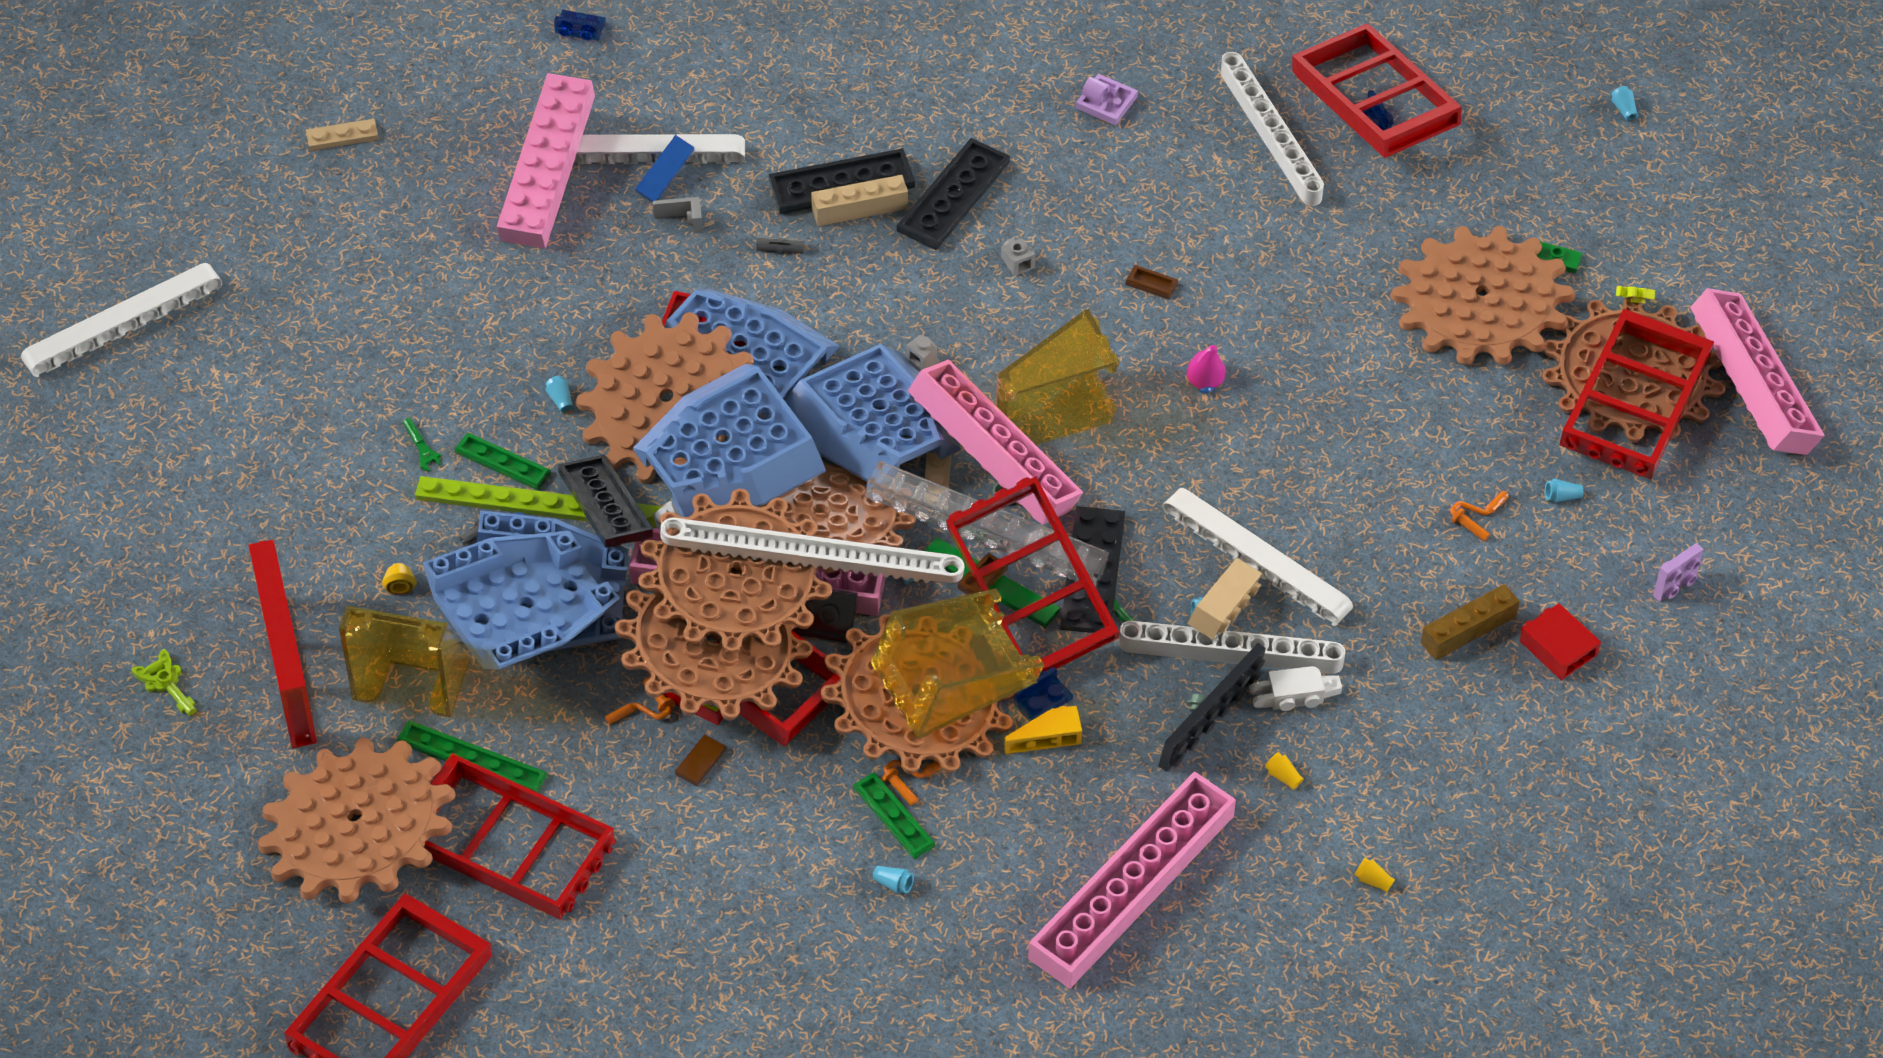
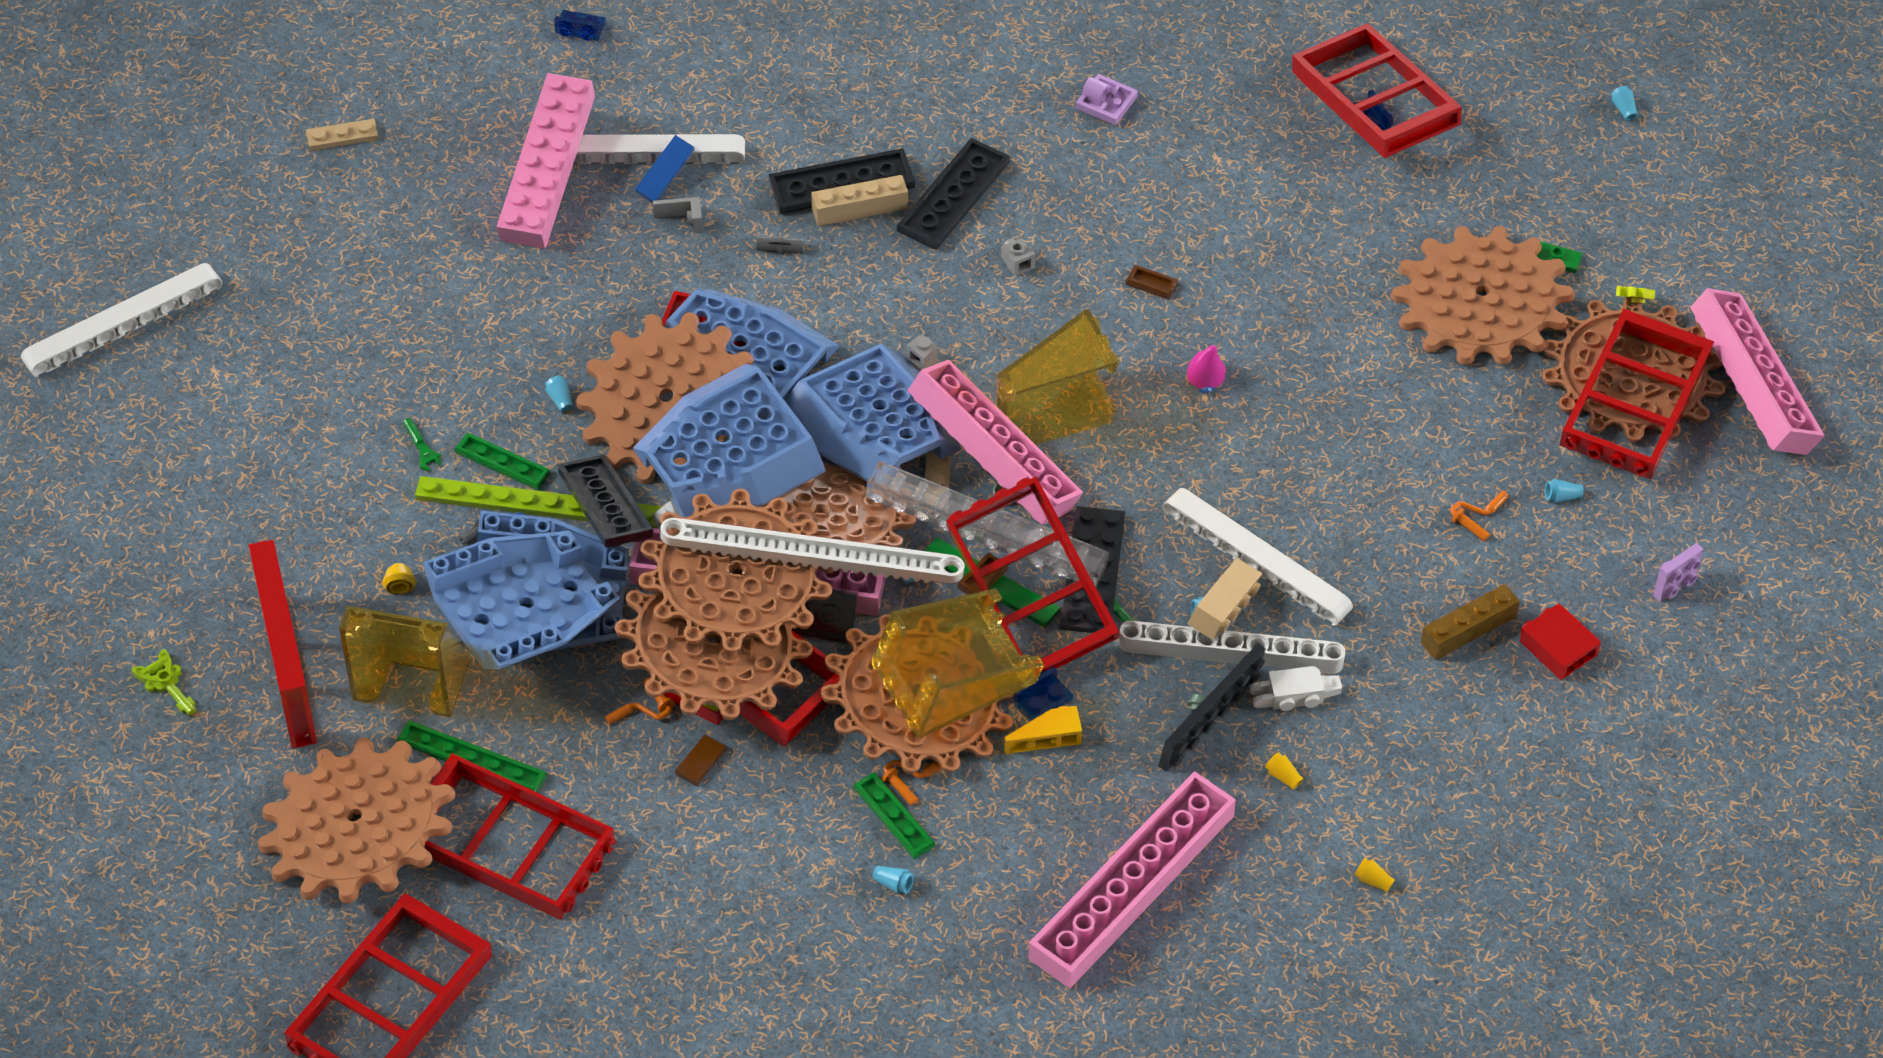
(1272, 129): white beam -> none

